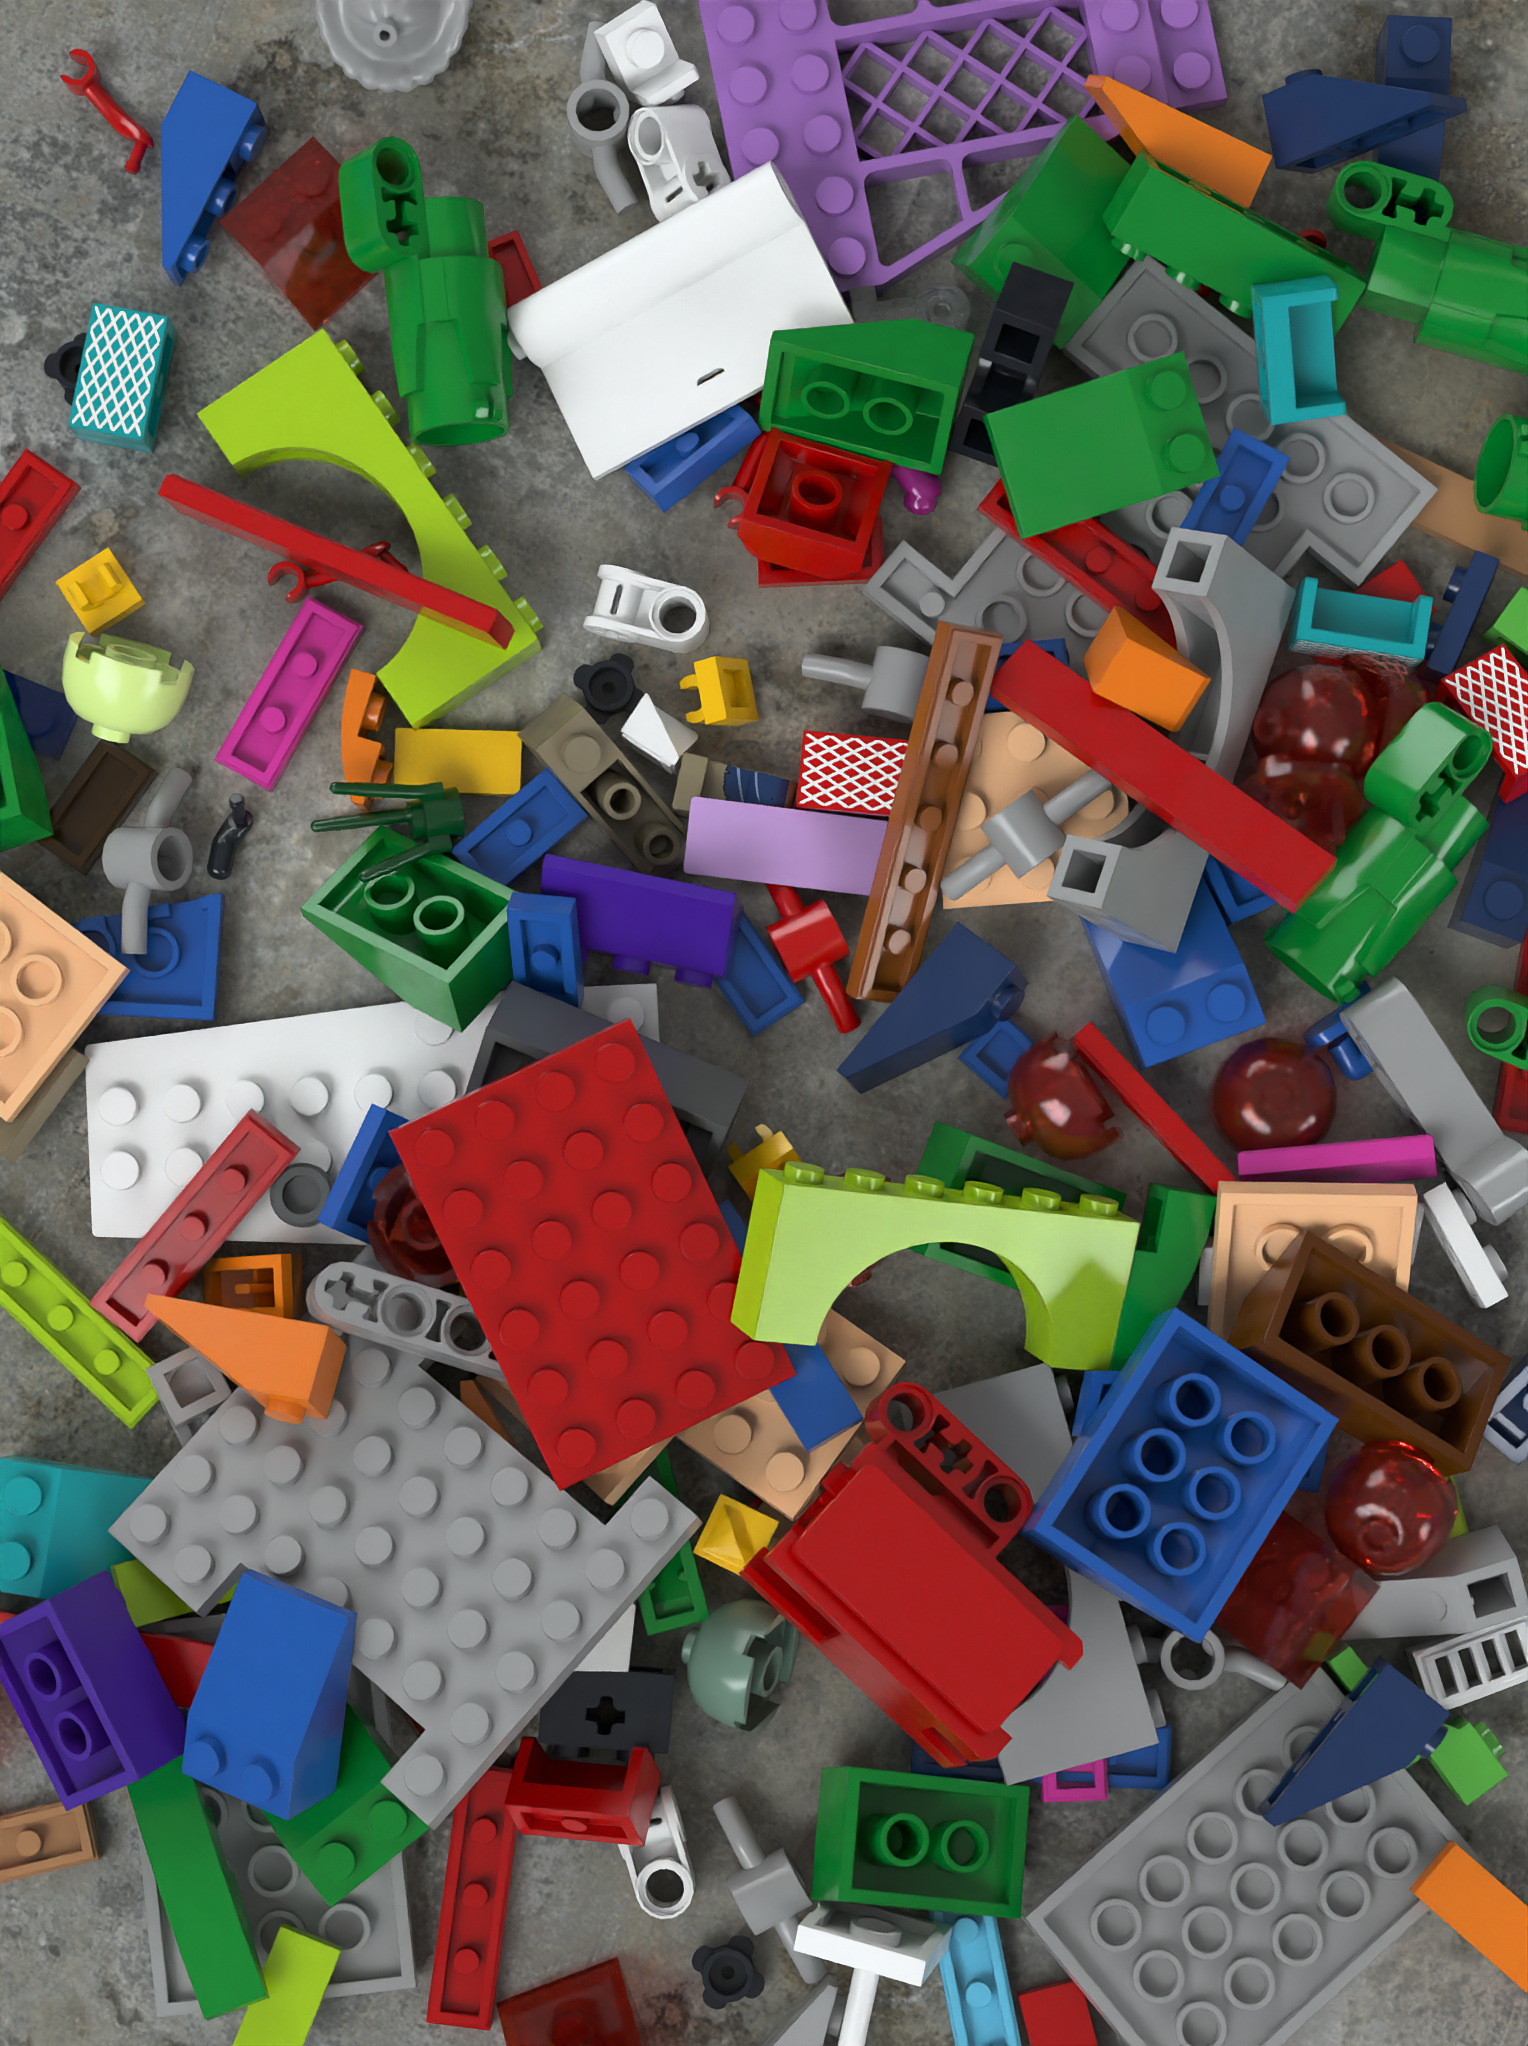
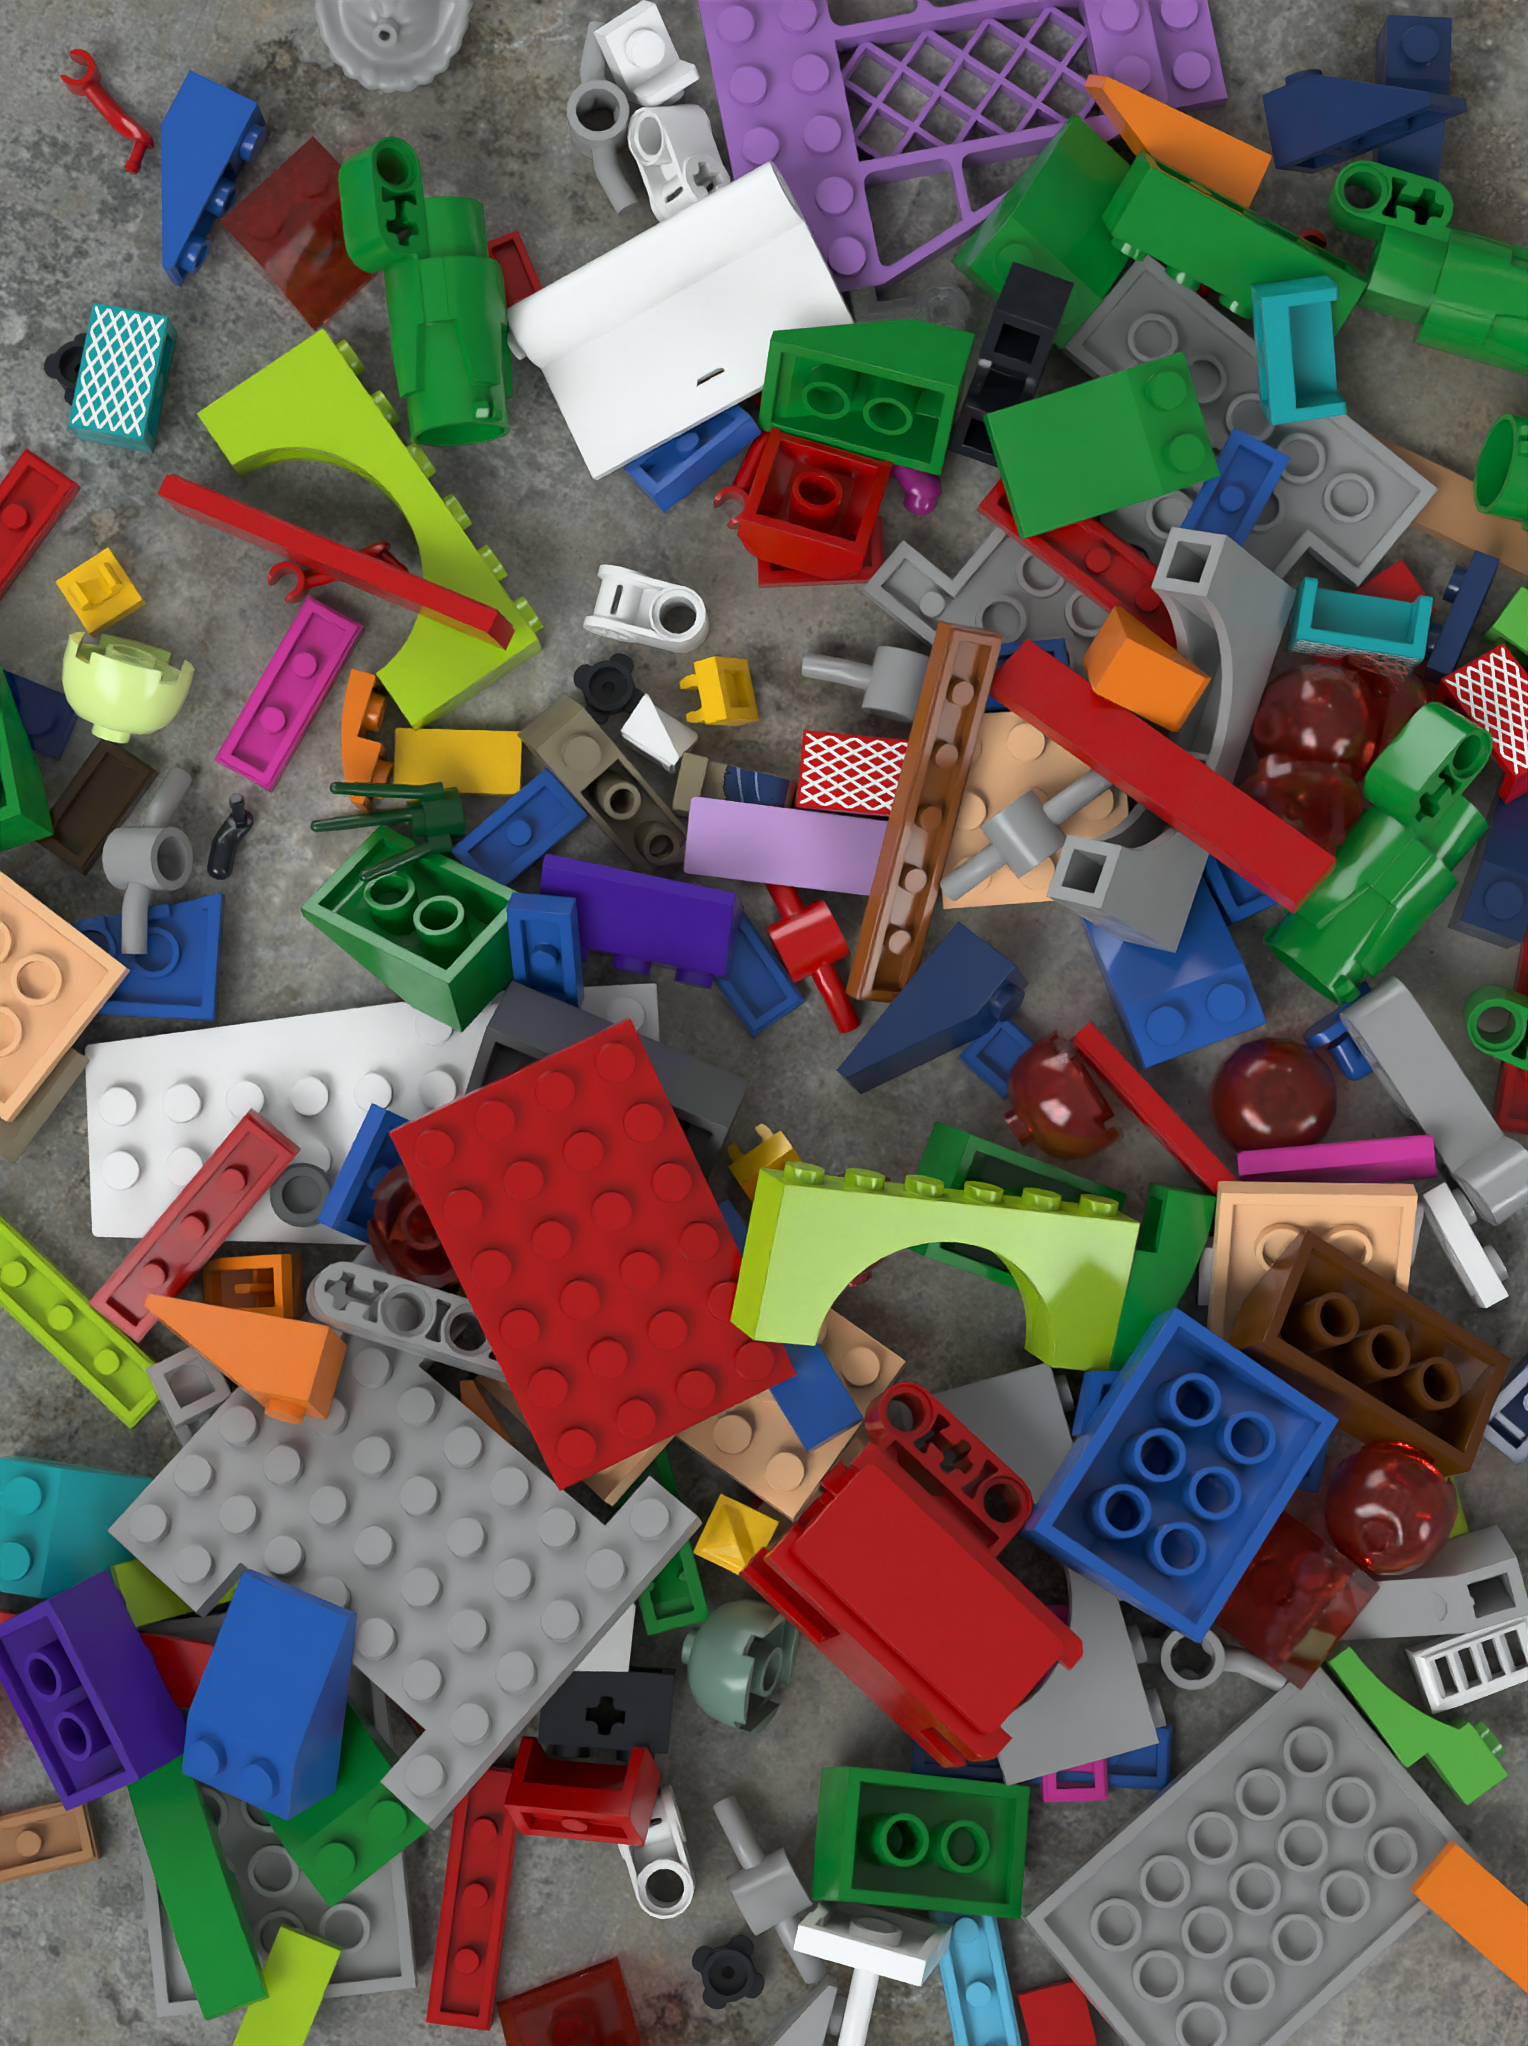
(1366, 1738): dark blue slope -> none

